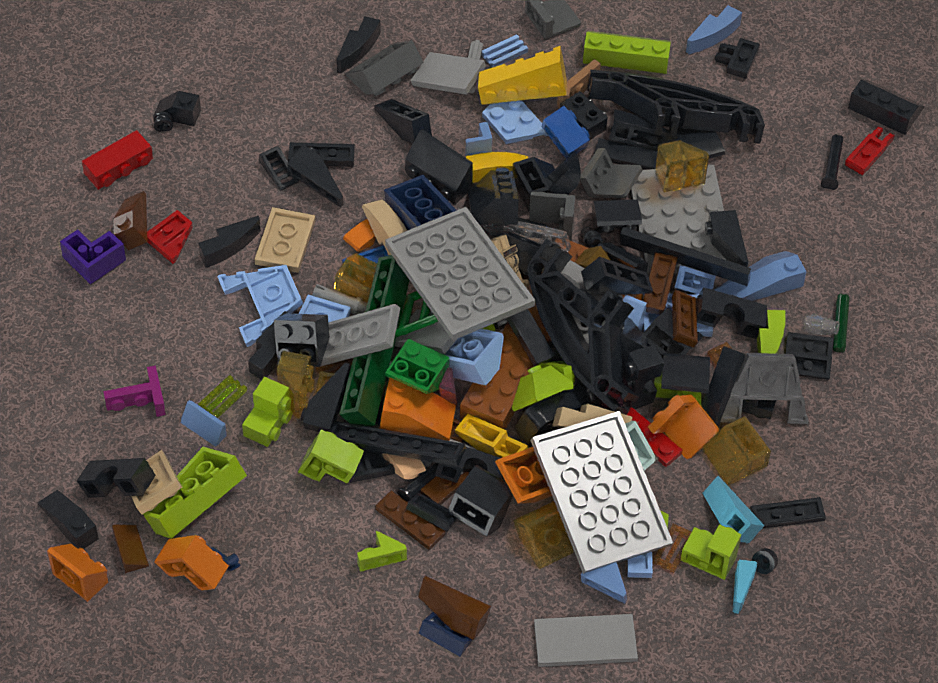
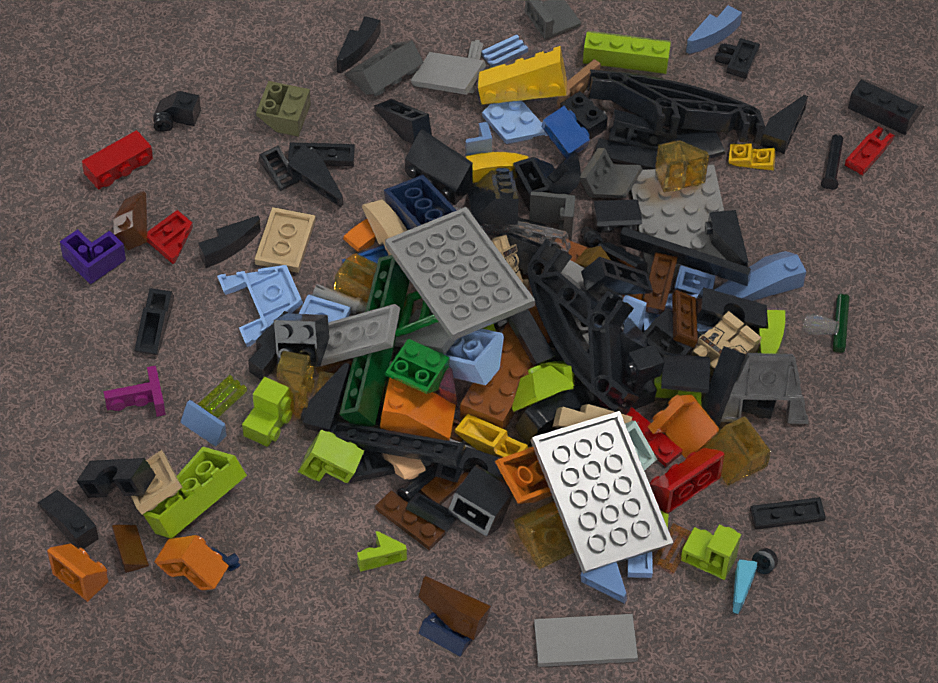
(154, 321): none -> black slope
(284, 107): none -> olive slope
(687, 478): none -> red slope
(727, 333): none -> tan hips
(731, 510): medium azure slope -> none
(745, 156): none -> yellow slope
(783, 125): none -> black slope
(811, 353): black slope -> none

